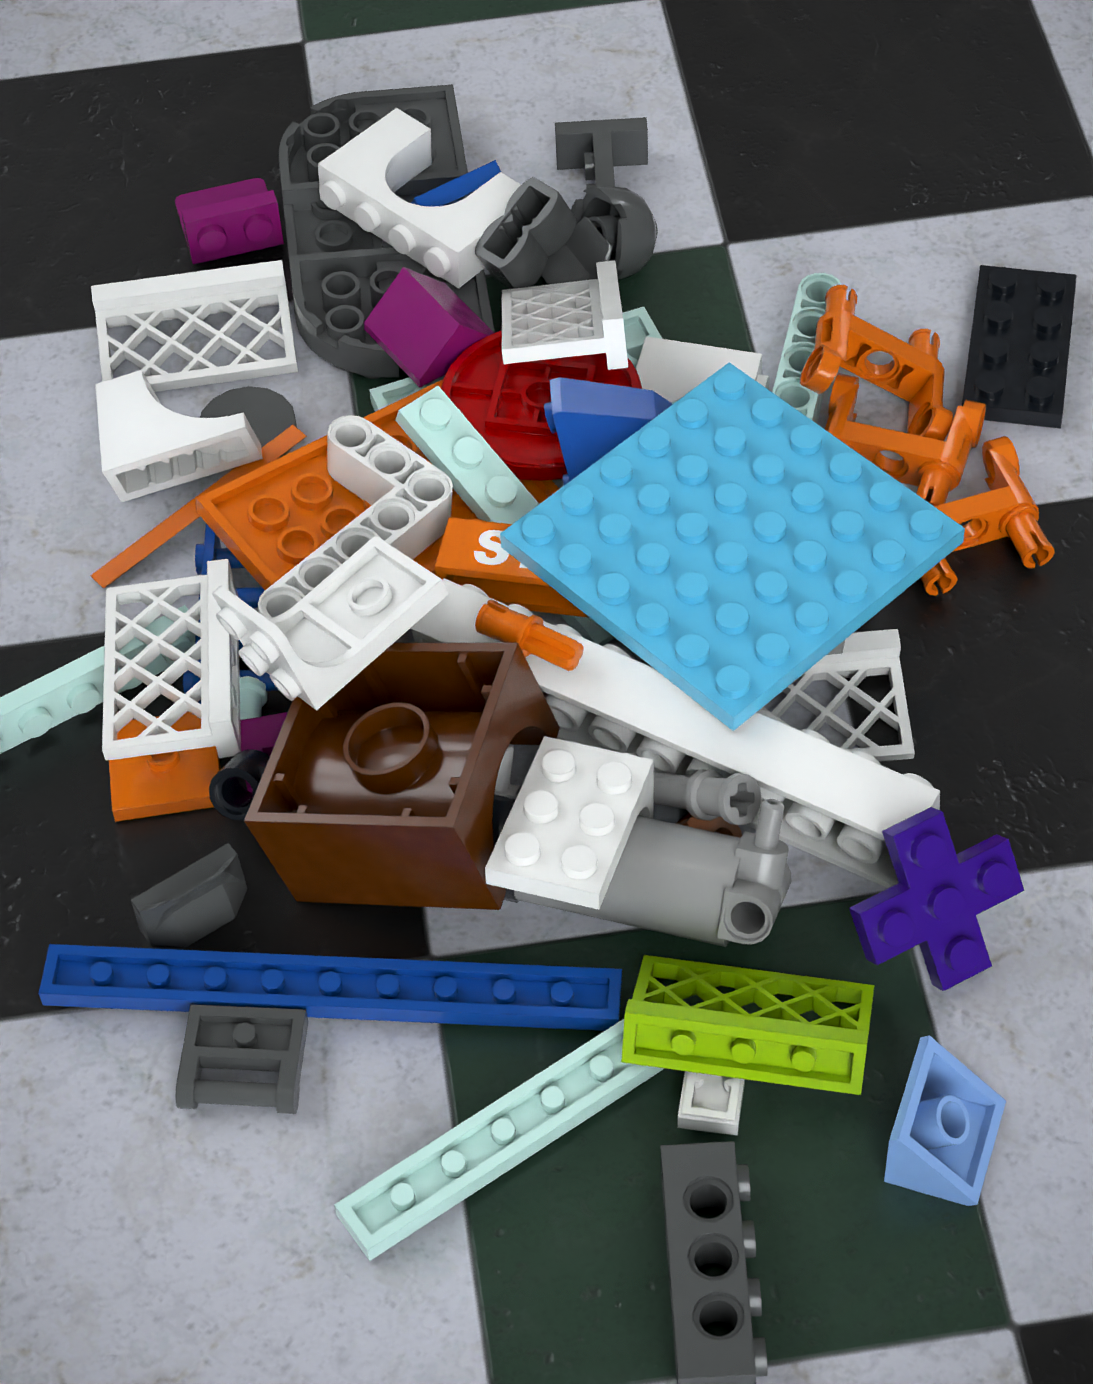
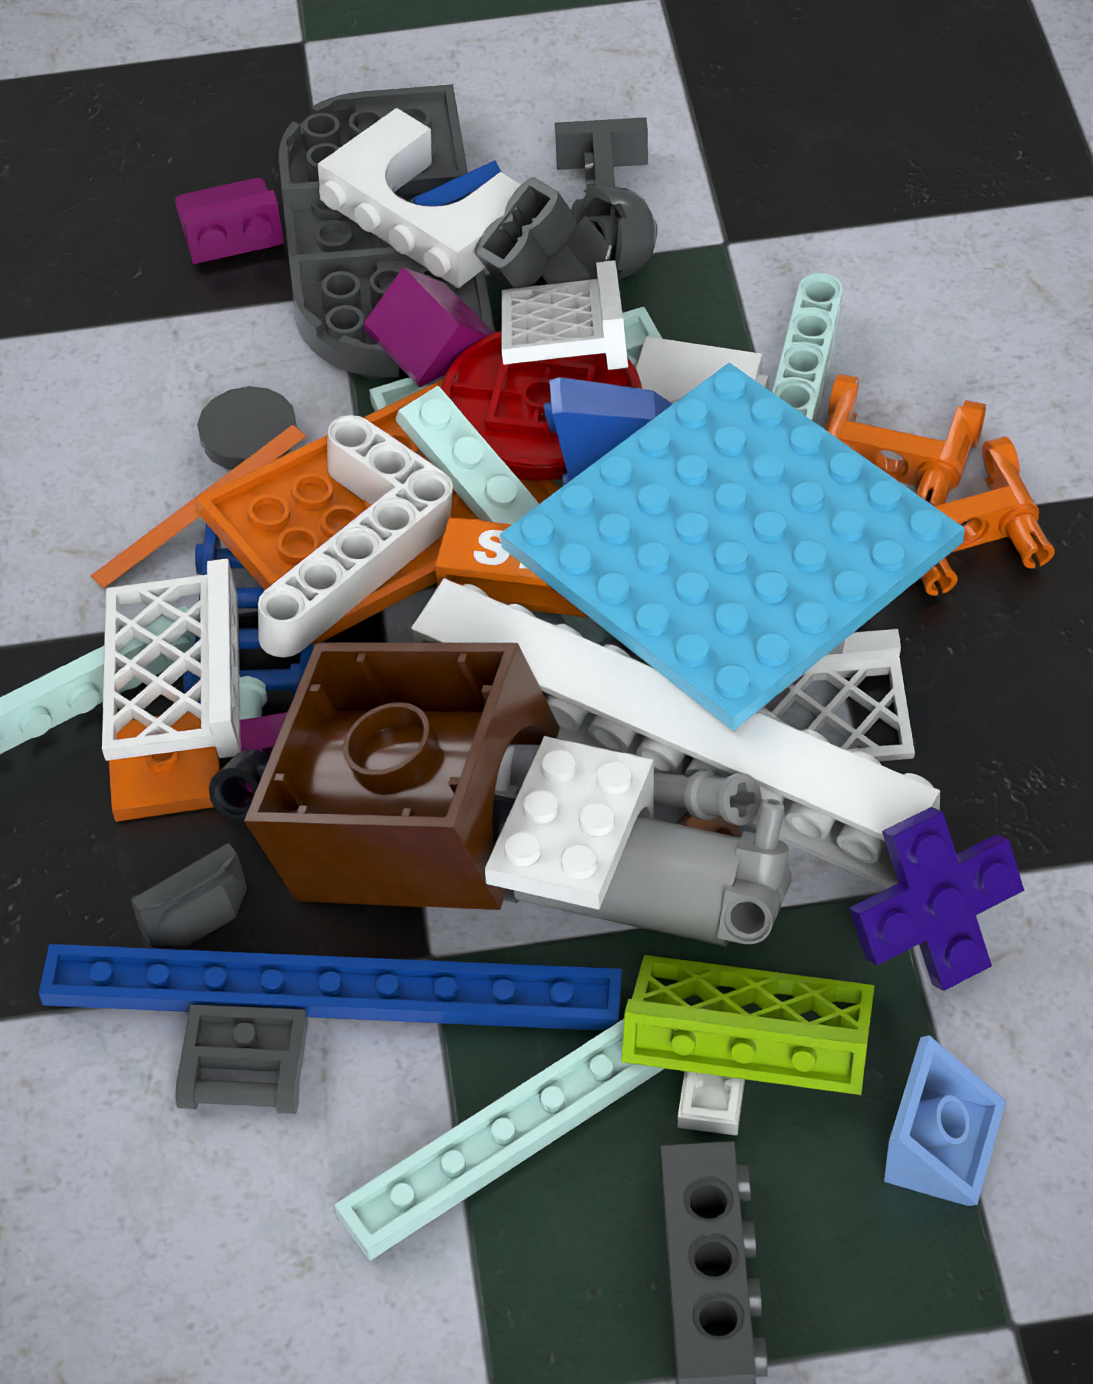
(155, 448): white arch -> none
(191, 299): white fence -> none
(336, 625): white bracket -> none
(530, 633): orange axle -> none
(911, 375): orange connector -> none
(1020, 345): black plate -> none

